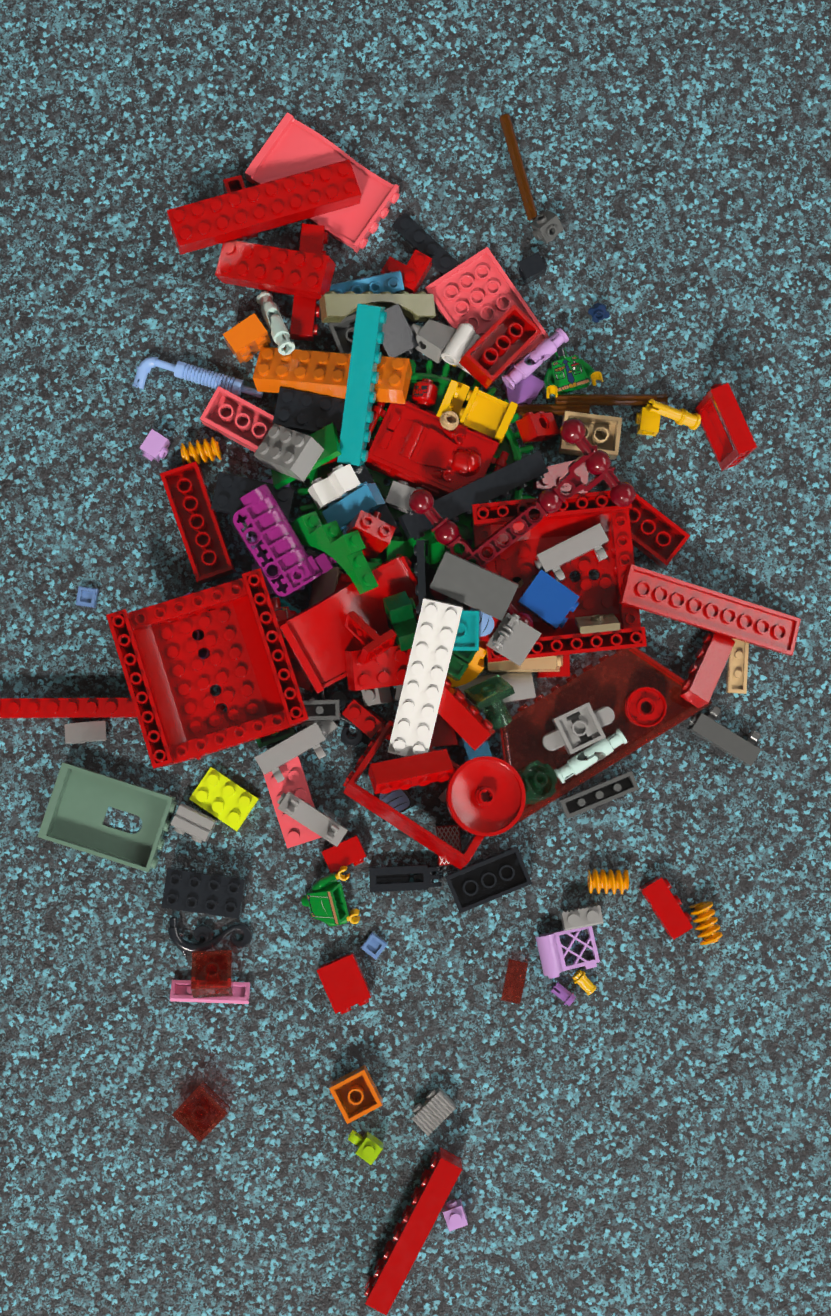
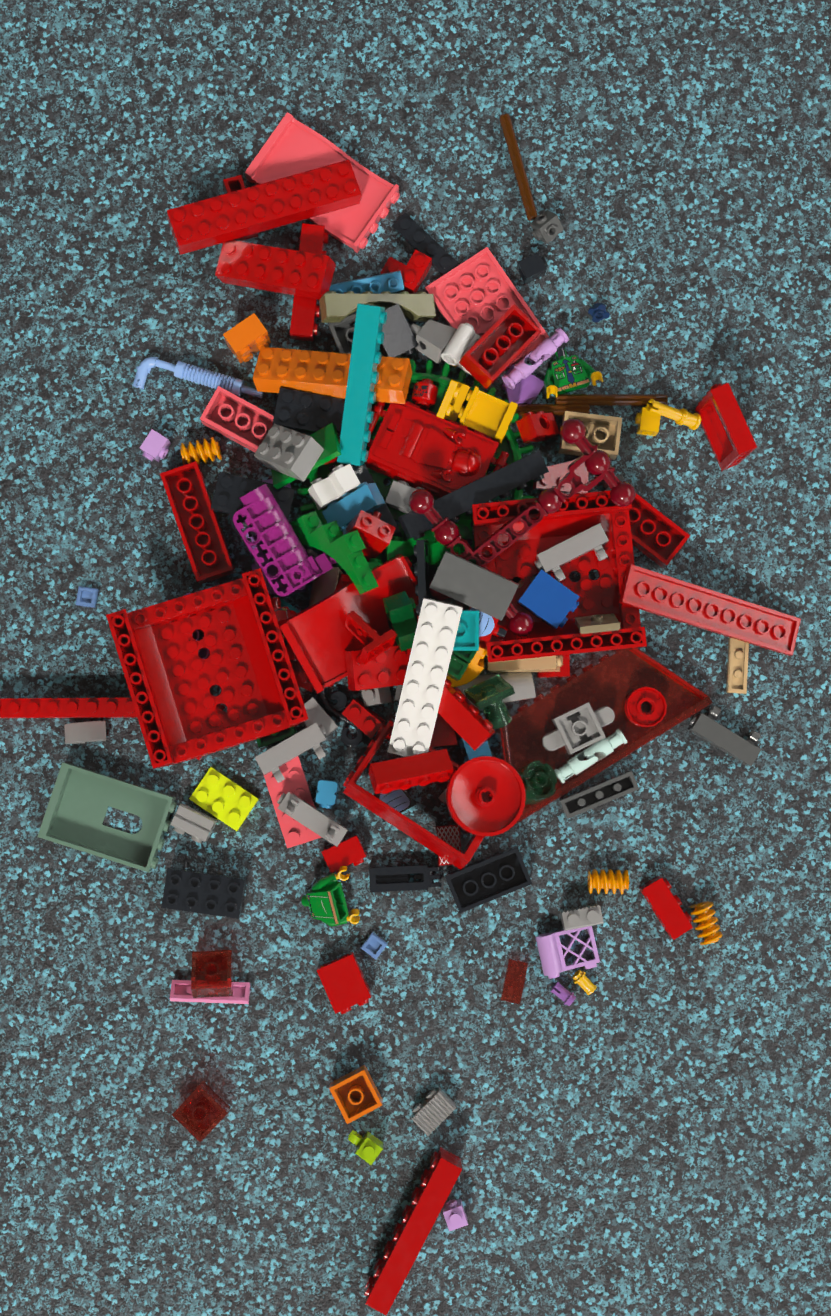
(210, 941): black plant -> none
(275, 322): light aqua piece -> none
(323, 710): dark grey brick -> none
(327, 793): none -> dark azure brick
(450, 416): tan plate -> none
(513, 639): light grey hinge -> none
(706, 669): brick -> none

